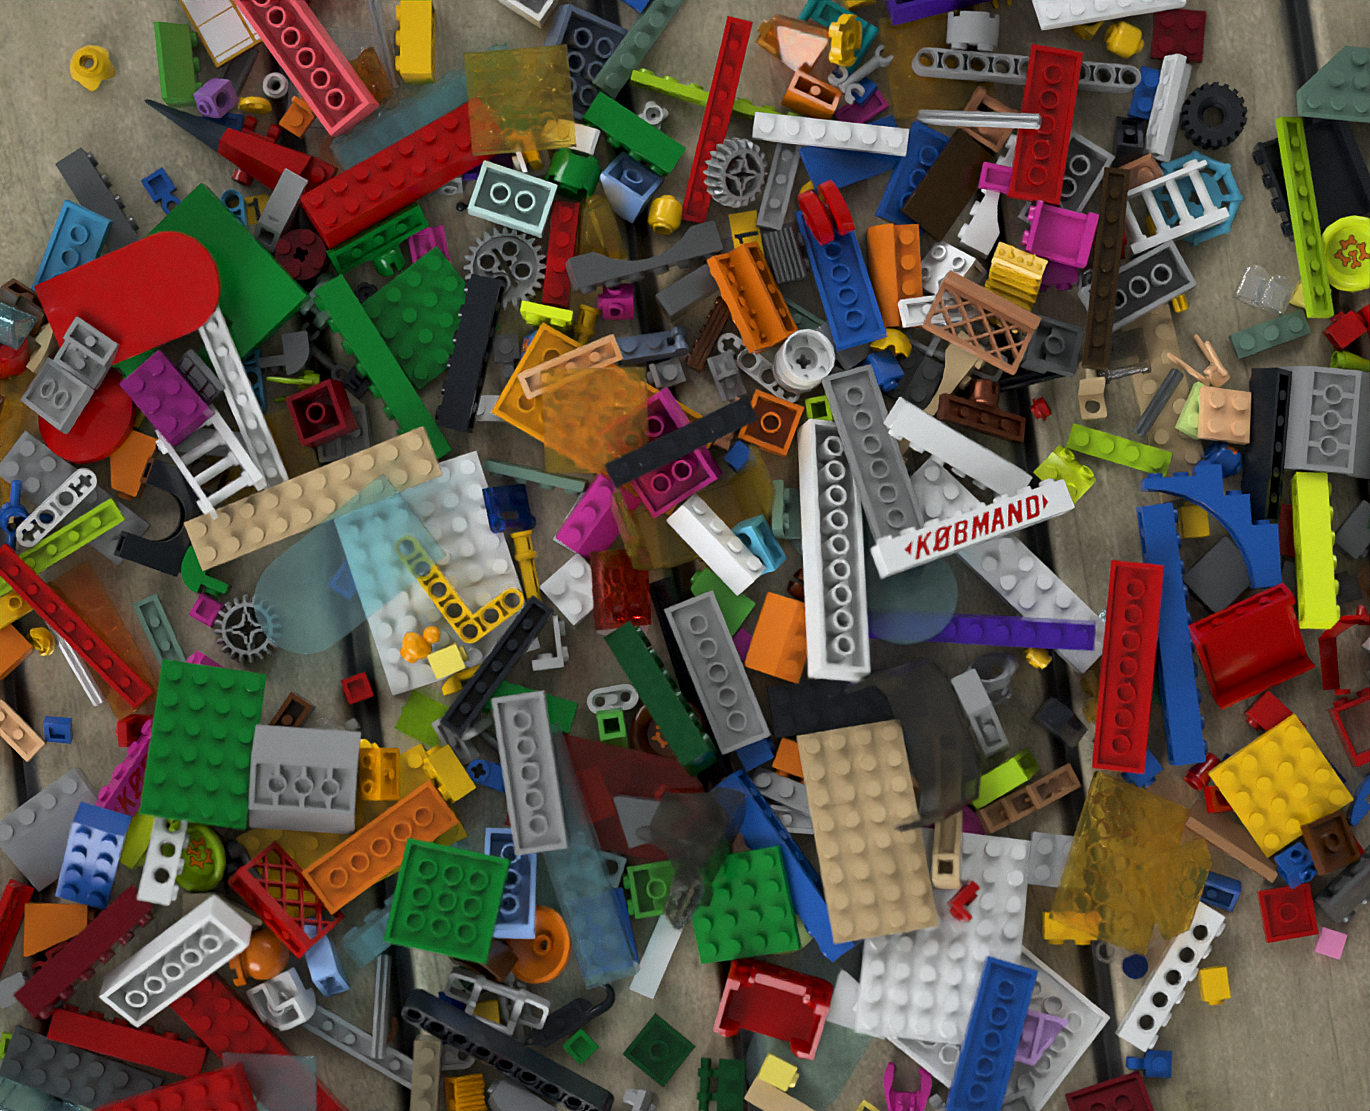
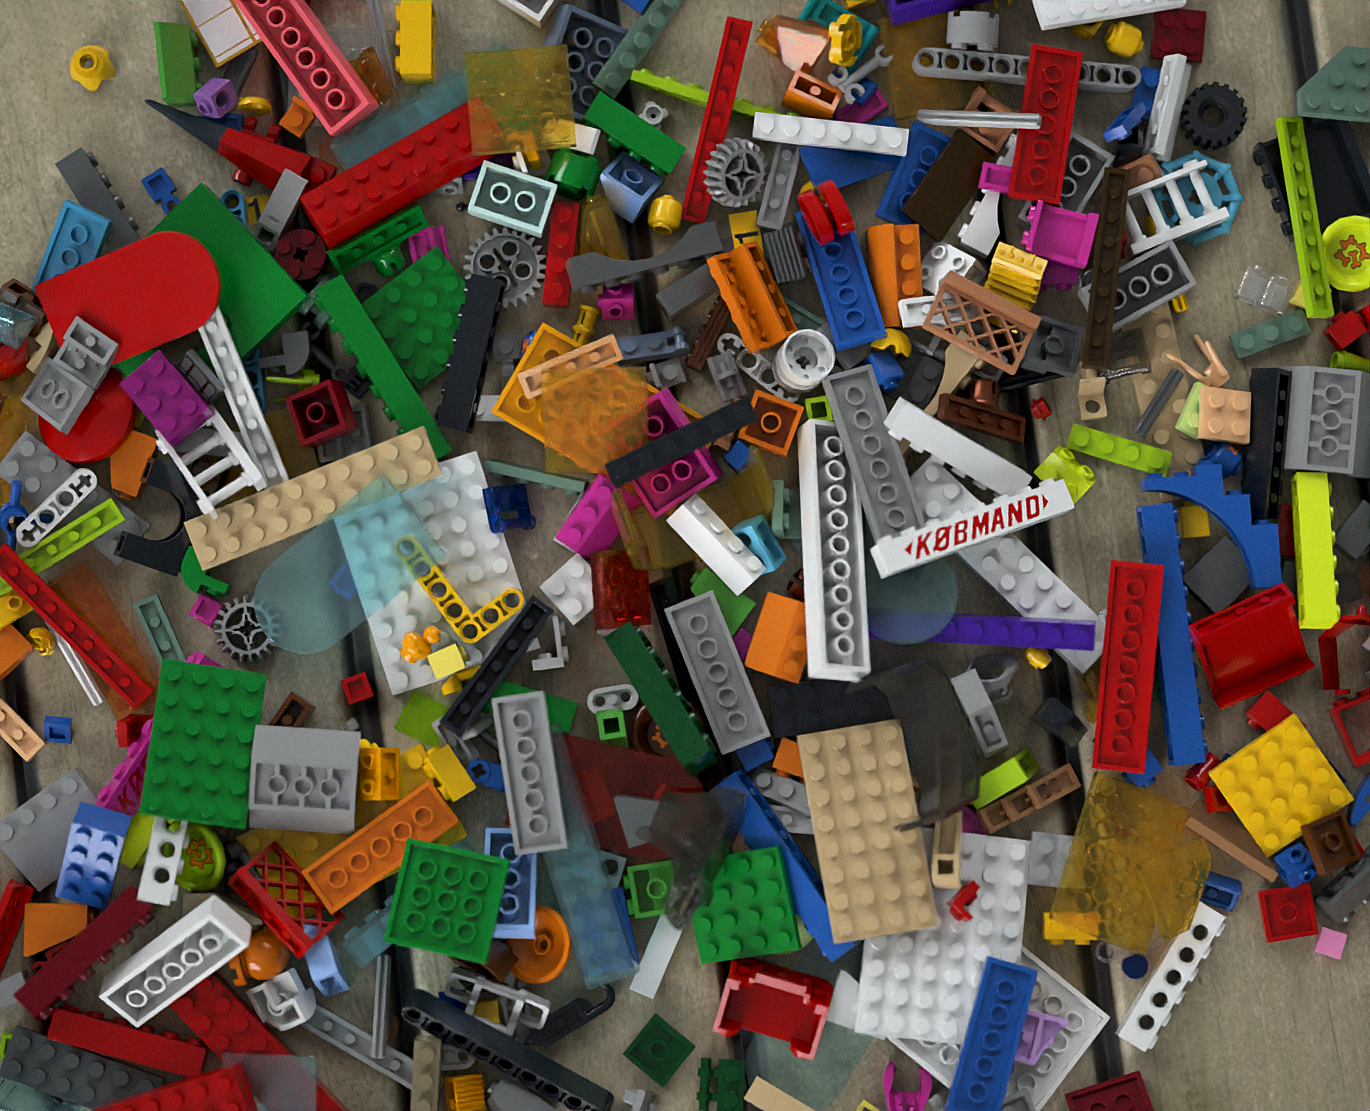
(272, 78): white plate -> none
(525, 556): yellow pin -> none
(555, 317): neon yellow plate -> none
(580, 1046): green plate -> none
(778, 1072): light yellow brick -> none
(1124, 122): none -> blue plate
(1155, 1063): blue plate -> none
(1213, 984): yellow brick -> none

